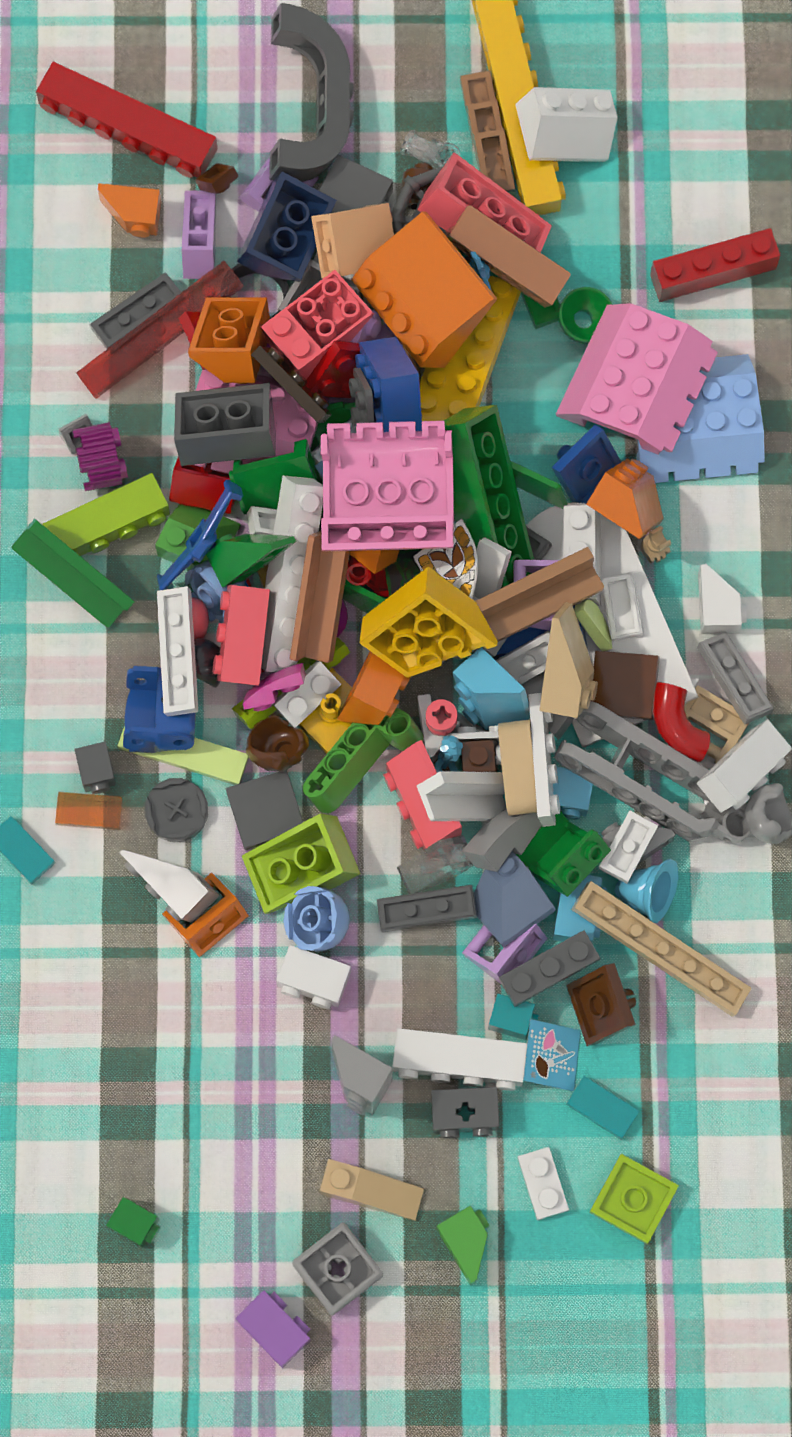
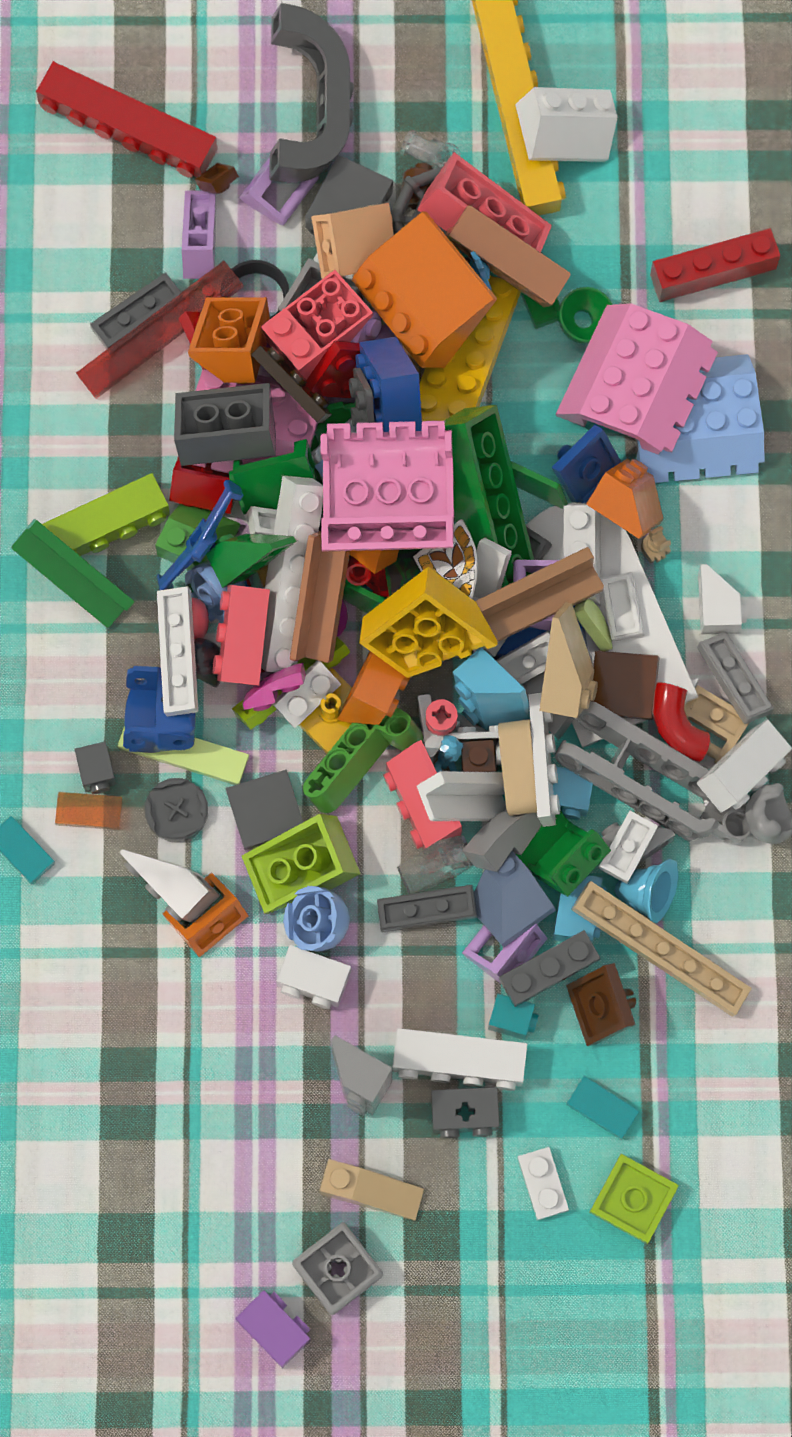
(67, 434): light grey slope -> none
(99, 456): magenta brick -> none
(132, 207): orange slope -> none
(134, 1223): green brick -> none
(276, 744): reddish brown hair -> none
(283, 230): dark blue slope -> none
(466, 1240): bright green slope -> none
(486, 128): medium nougat slope -> none
(551, 1055): medium azure sticker -> none

